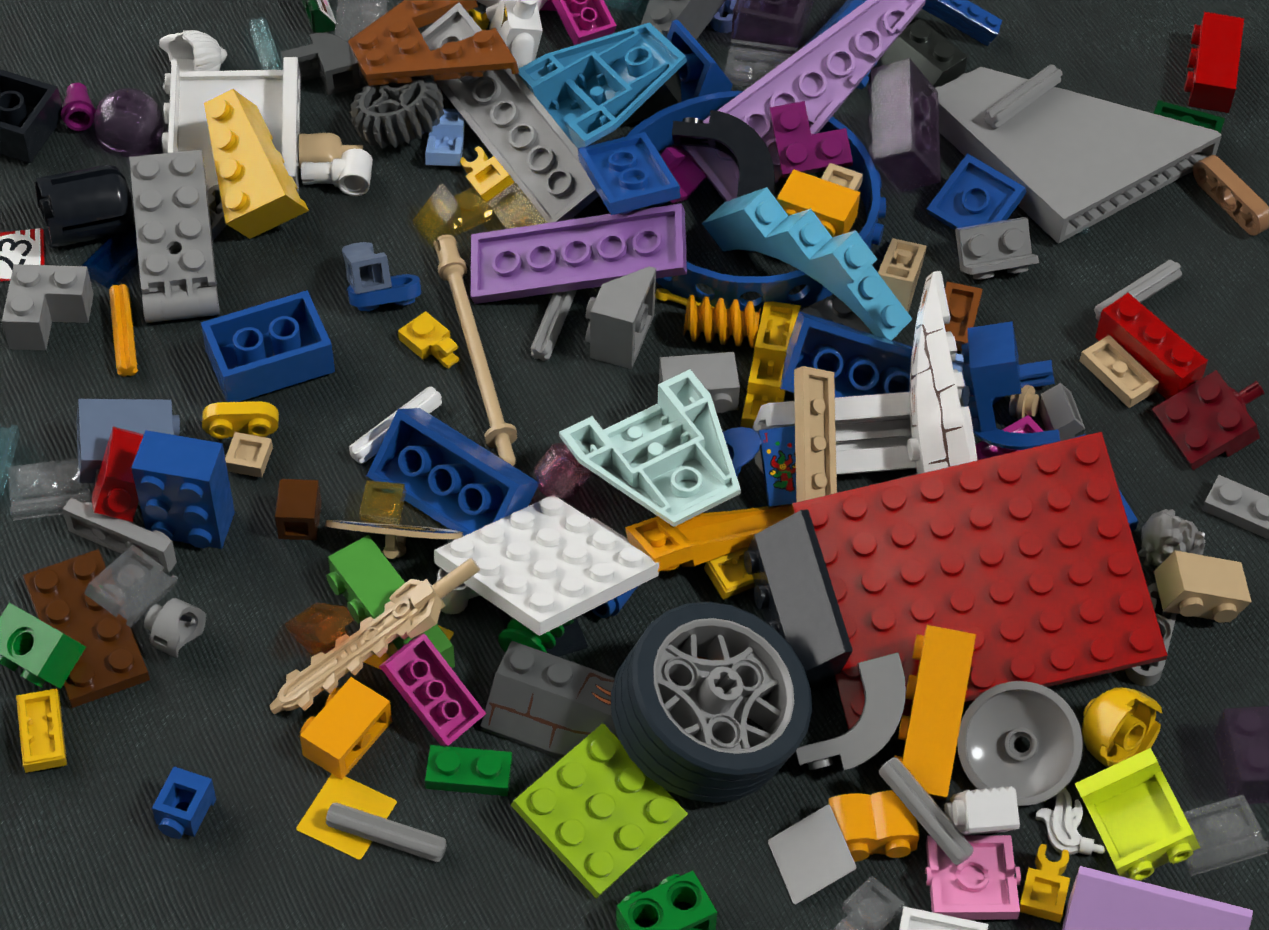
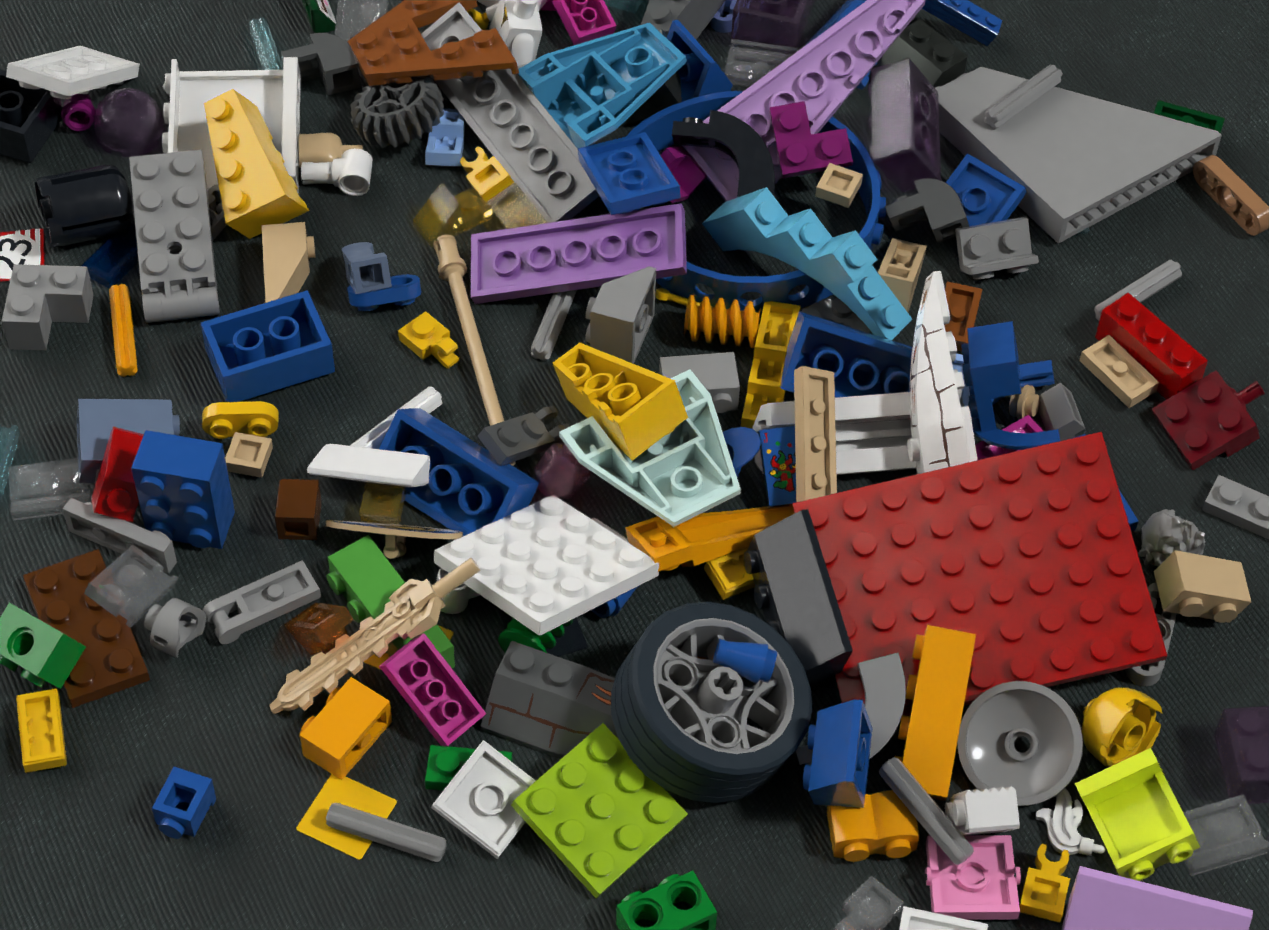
(72, 71): none -> white plate
(194, 51): white hair -> none
(261, 601): none -> light grey plate
(285, 258): none -> tan slope
(371, 465): none -> white slope
(482, 797): none -> white plate
(521, 436): none -> dark grey hinge
(624, 399): none -> yellow wedge
(749, 660): none -> blue cone
(812, 854): light grey sticker -> none
(831, 203): light orange brick -> none
(839, 755): none -> blue slope
(934, 202): none -> dark grey brick
(1214, 62): red brick -> none

